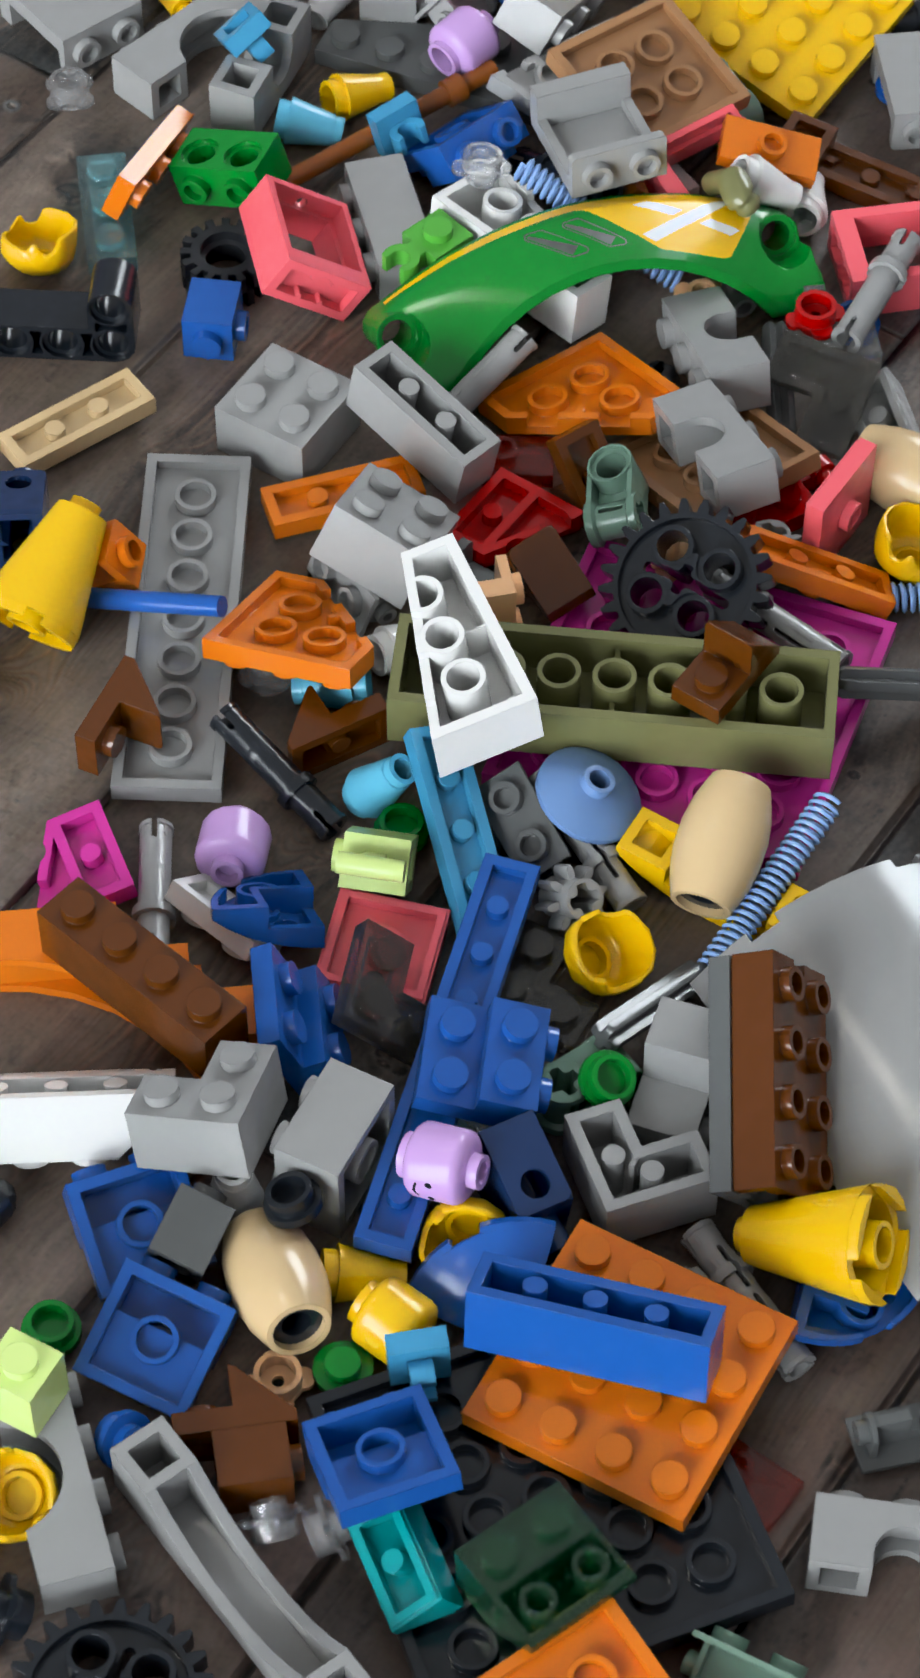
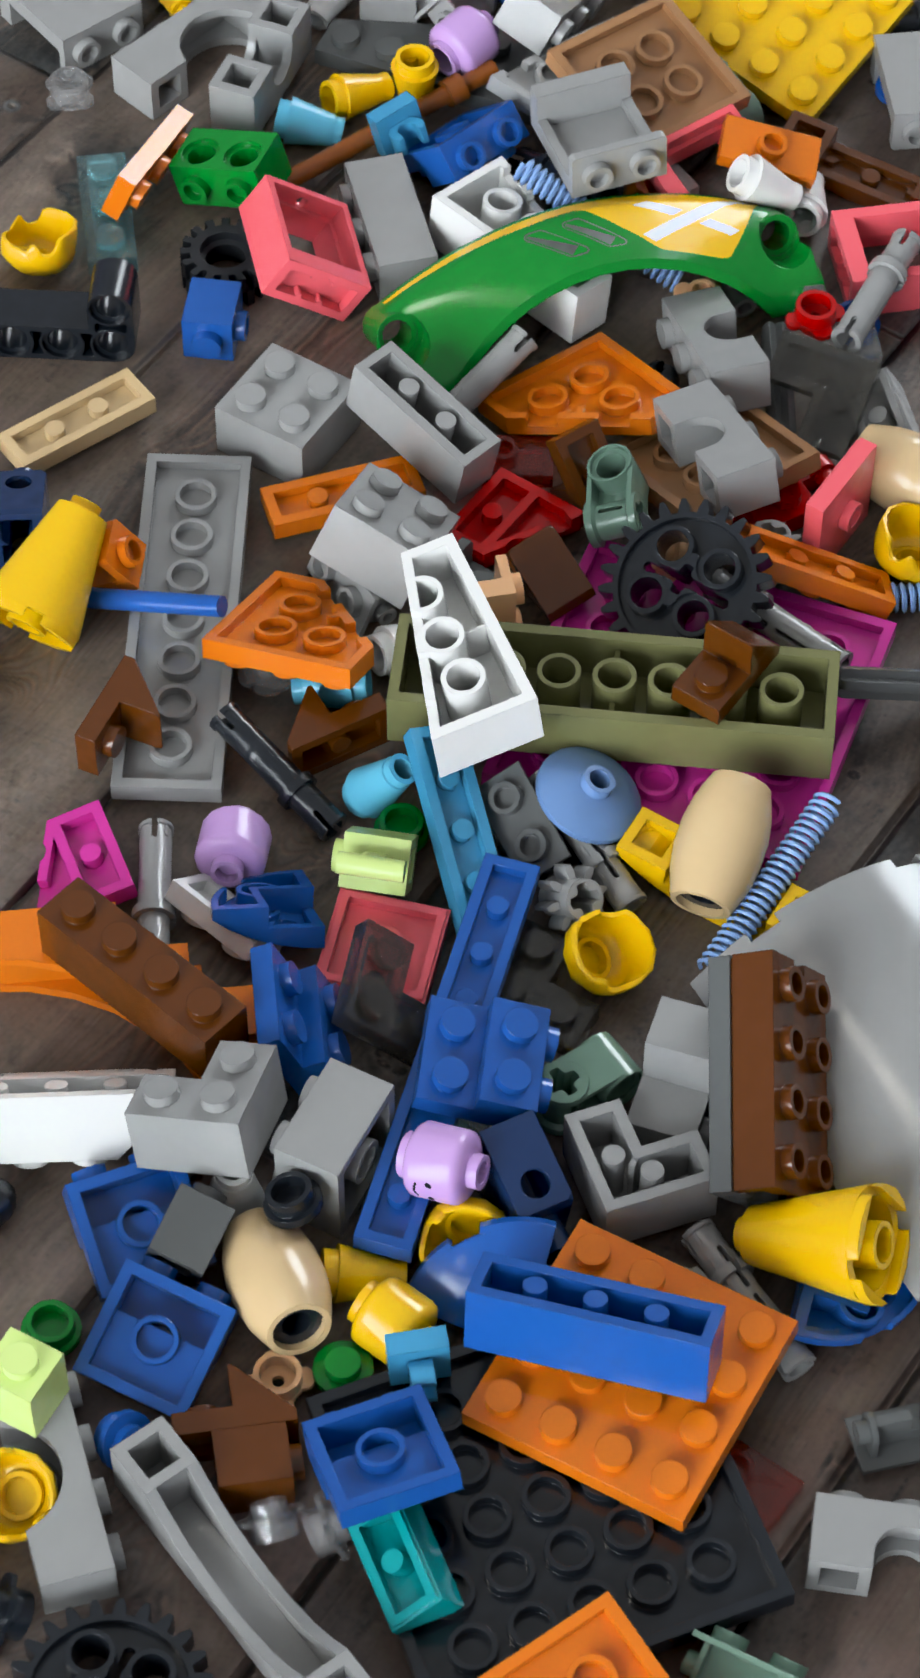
(245, 32): dark azure tile -> none
(415, 69): none -> yellow cone
(425, 244): bright green plate -> none
(481, 165): clear plate -> none
(540, 1570): clear green slope -> none
(606, 1077): green plate -> none
(638, 1012): axle -> none
(735, 189): olive arm -> none

